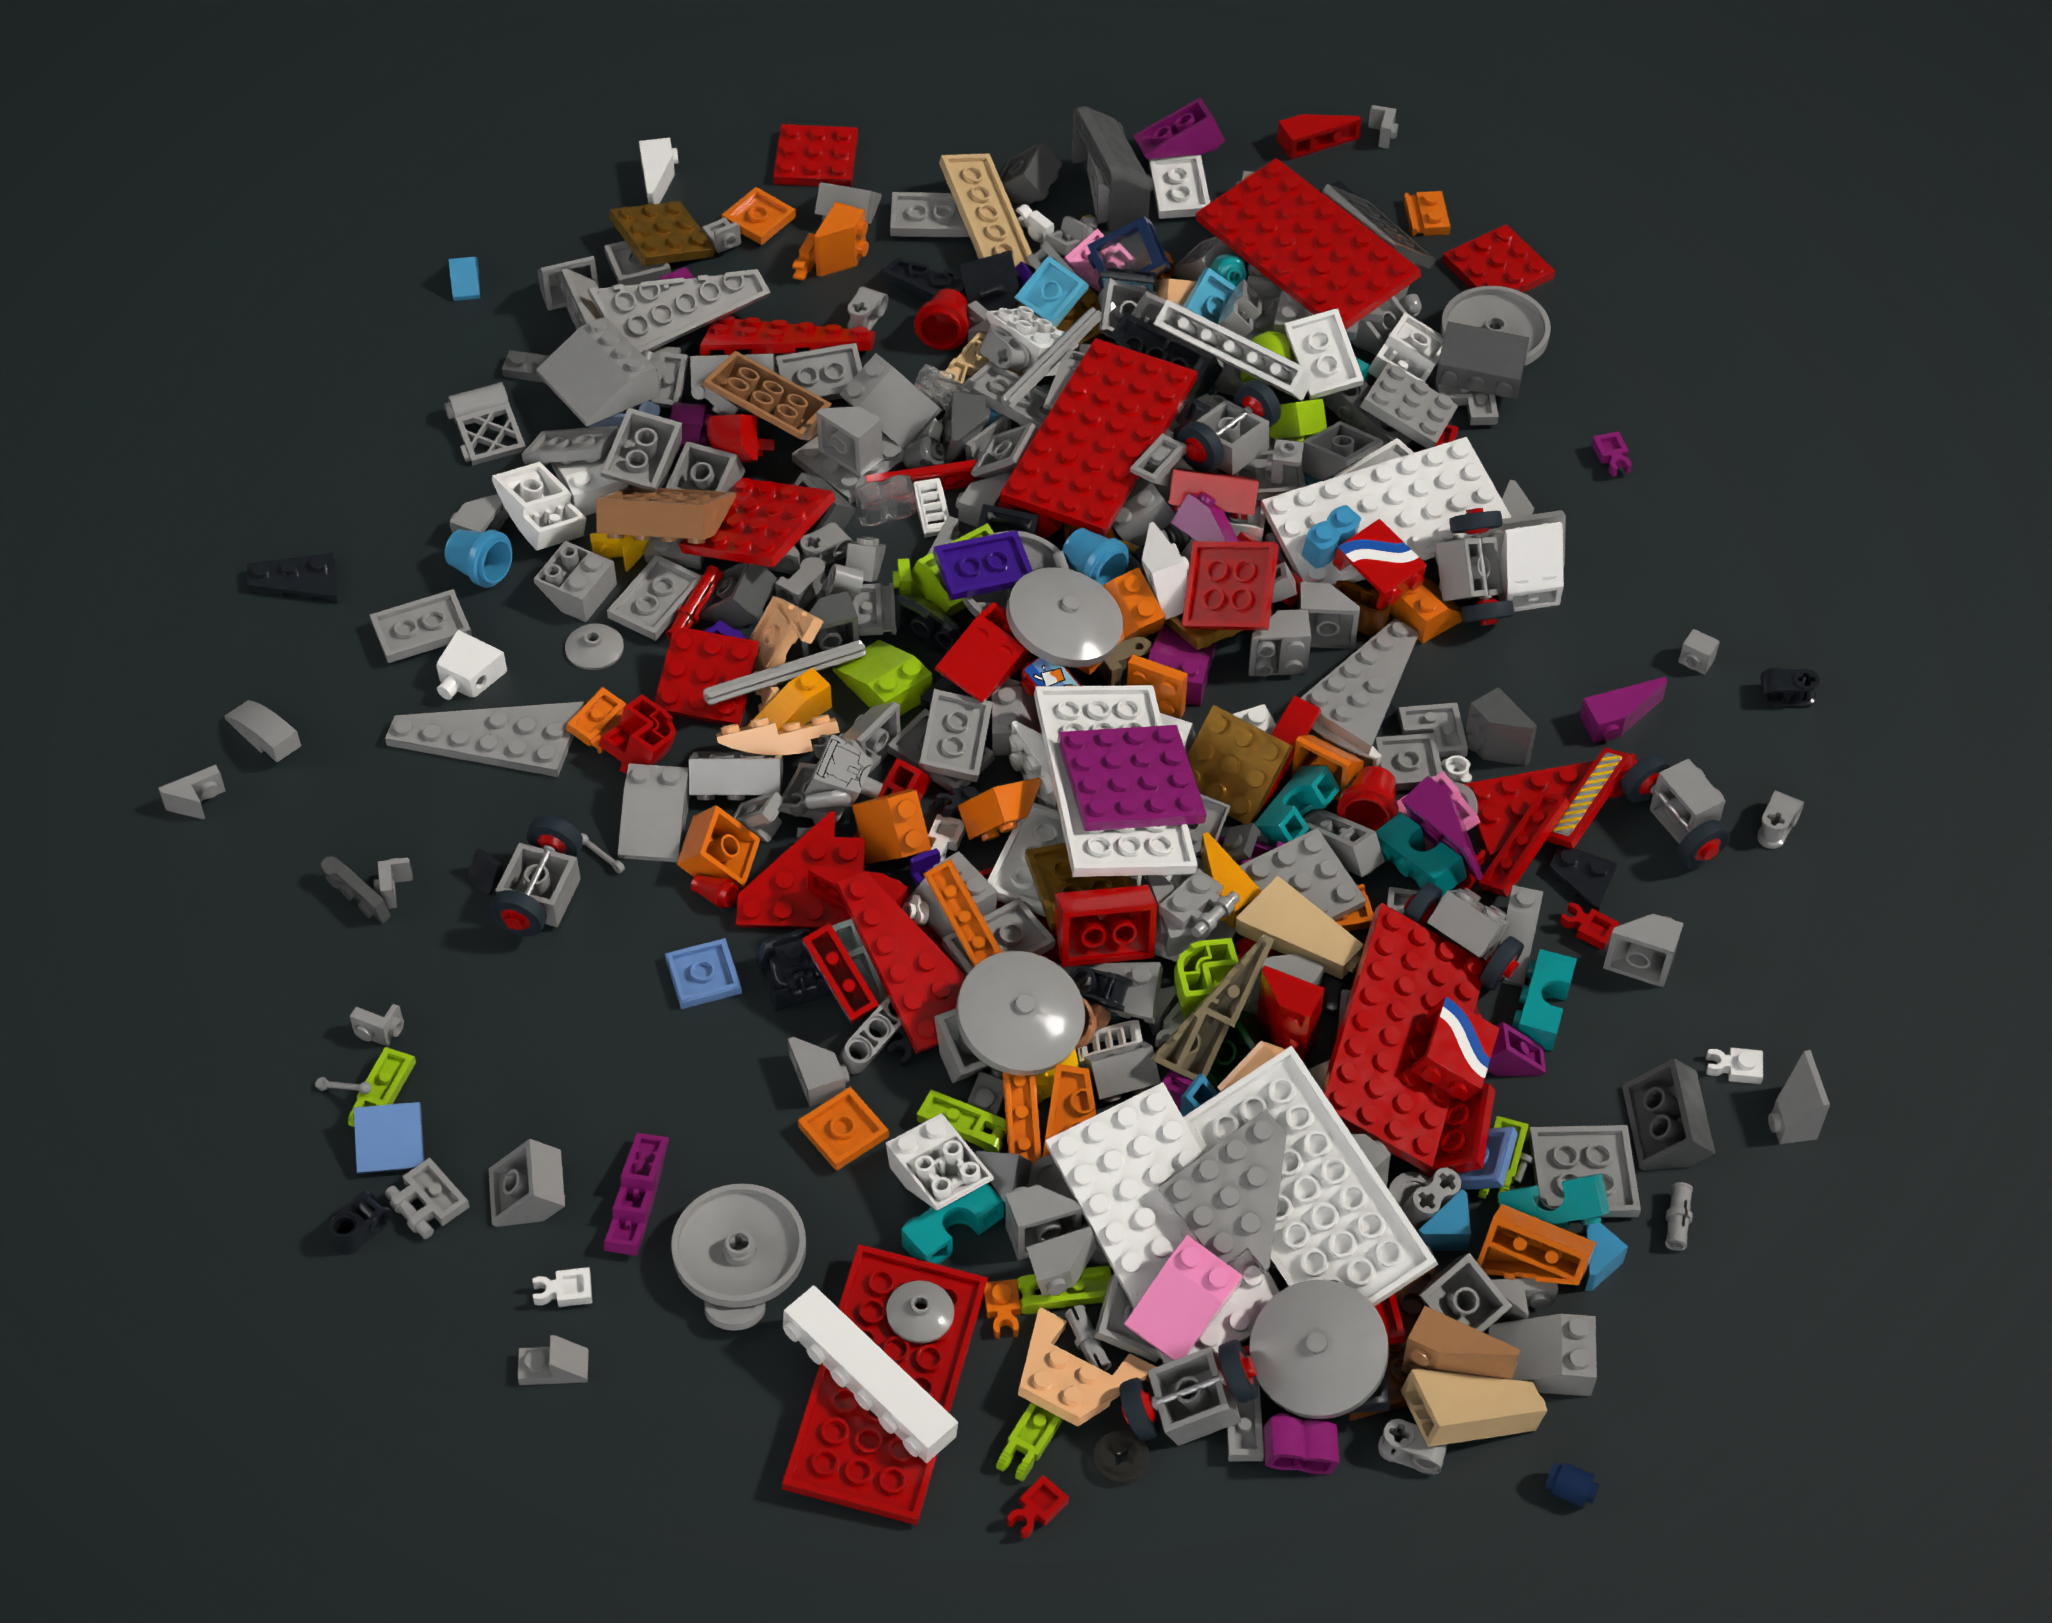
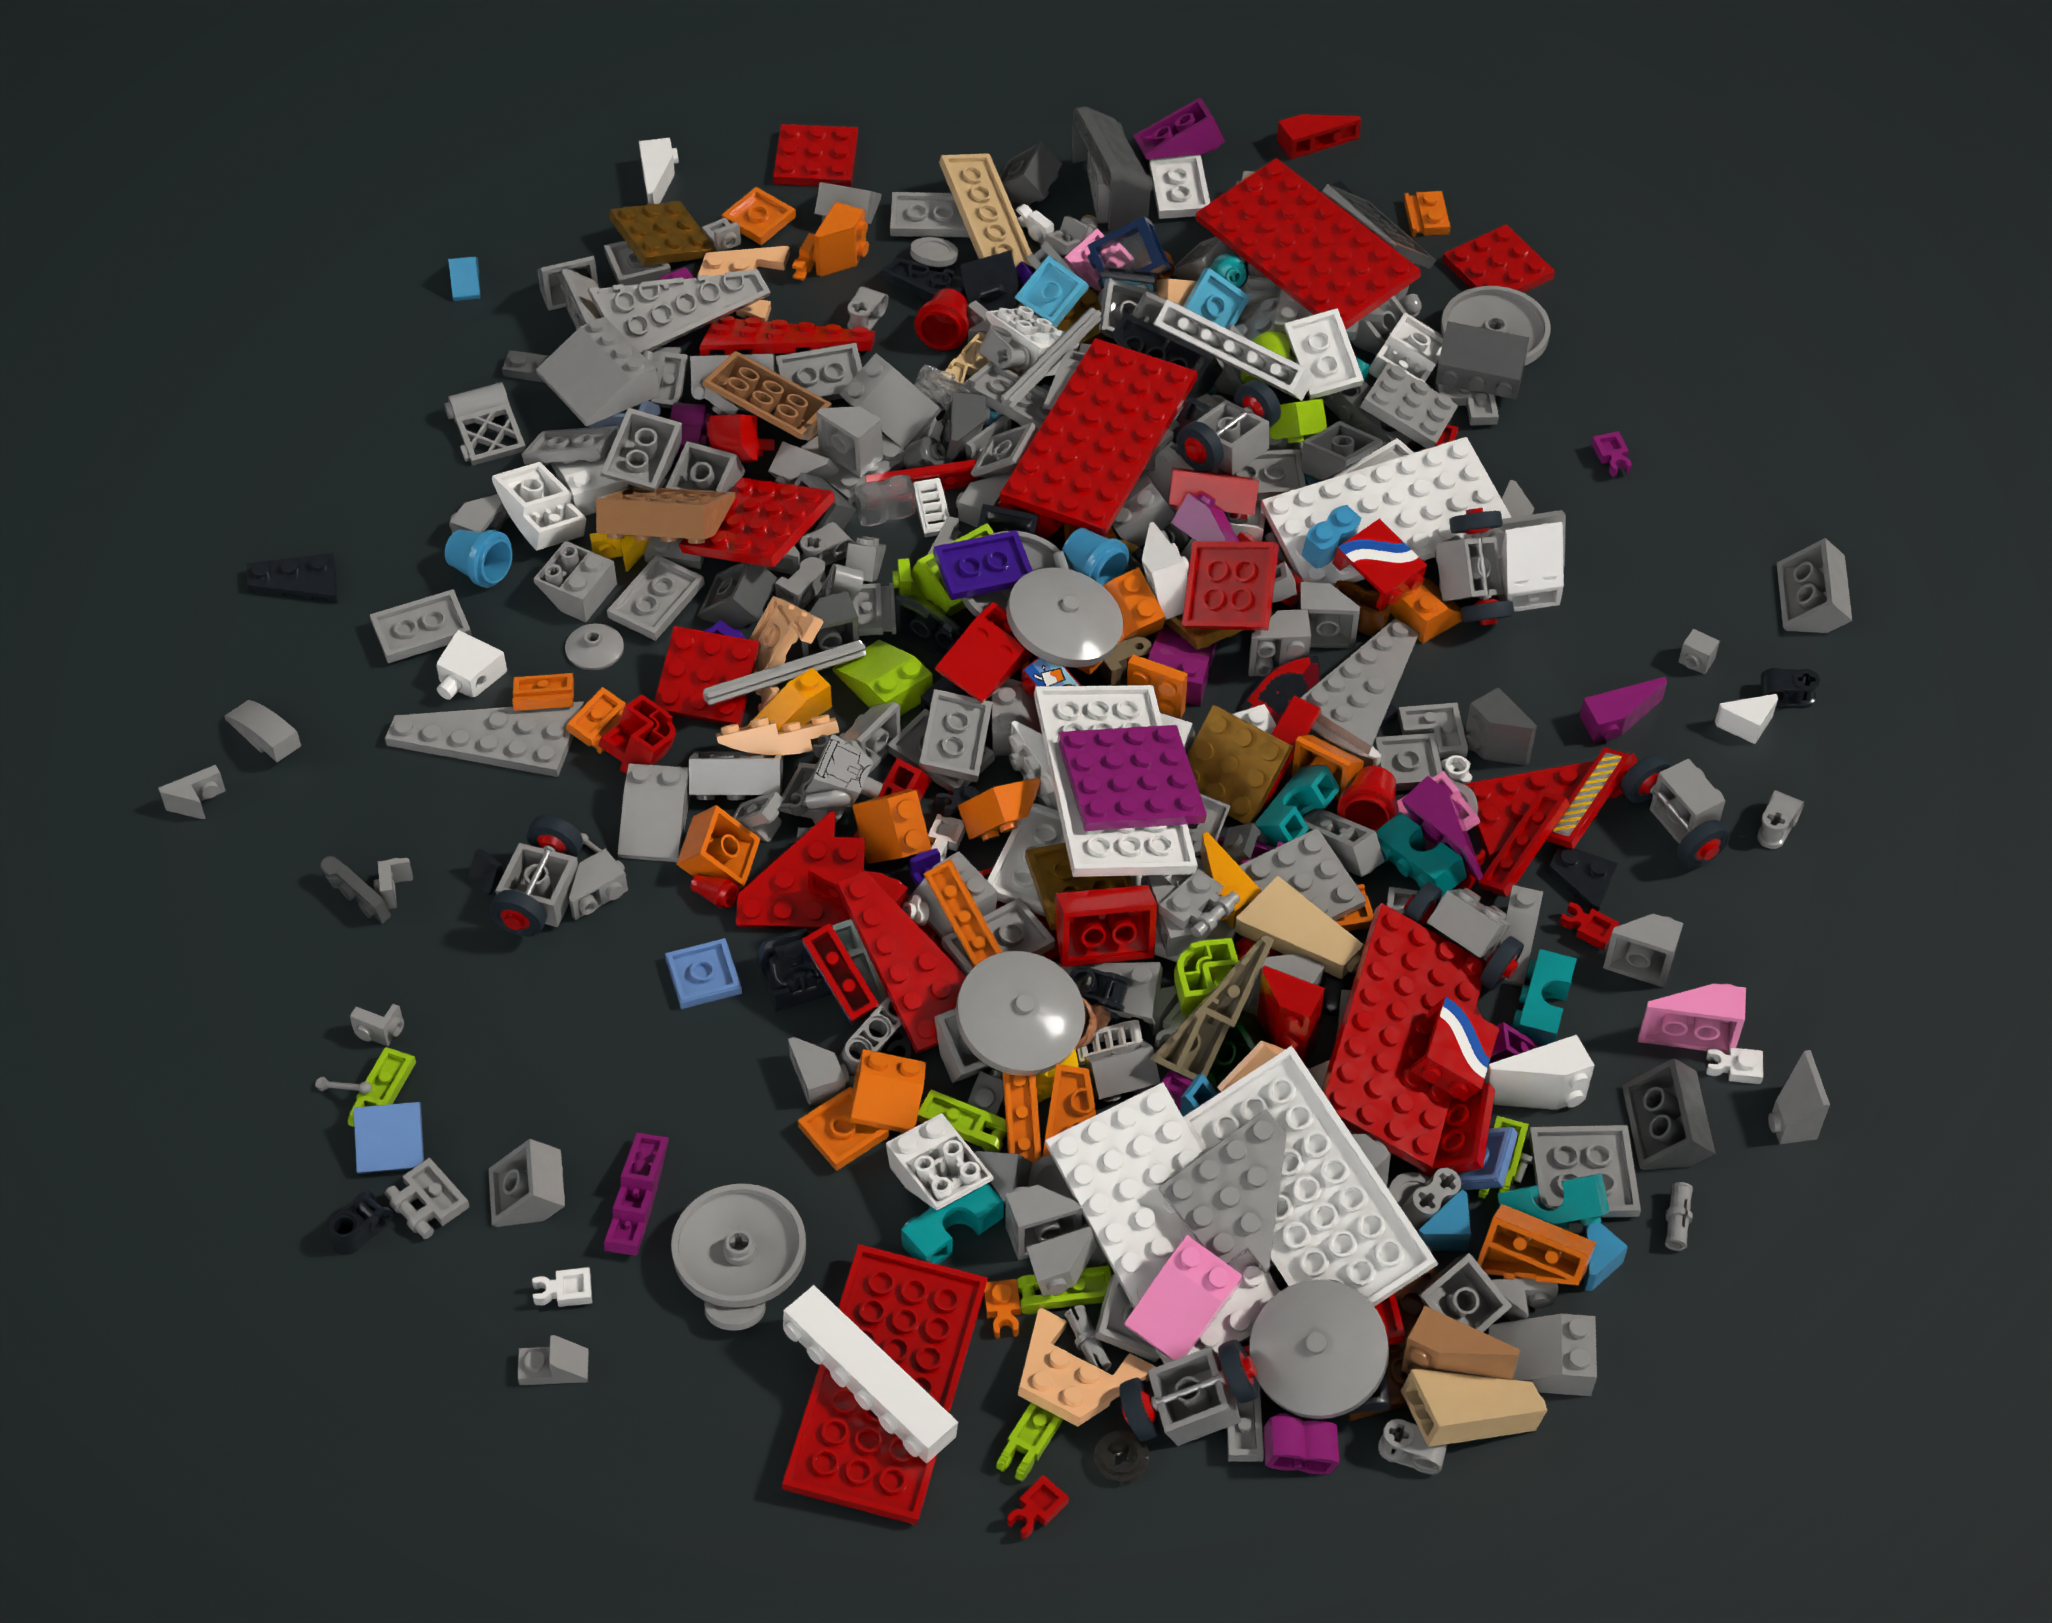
(543, 692): none -> orange plate
(596, 883): none -> light grey slope
(689, 613): red pin -> none
(746, 259): none -> light nougat wing
(793, 461): none -> light grey slope
(887, 1091): none -> orange slope
(920, 1324): light grey dish -> none
(934, 251): none -> light grey piece
(1159, 460): light grey slope -> none
(1241, 309): light grey slope -> none
(1284, 453): light grey bracket -> none
(1284, 682): none -> shield
(1384, 120): light grey bracket -> none
(1543, 1077): none -> white slope
(1572, 1484): dark blue brick -> none
(1696, 1018): none -> bright pink slope
(1747, 716): none -> white slope
(1814, 589): none -> light grey slope

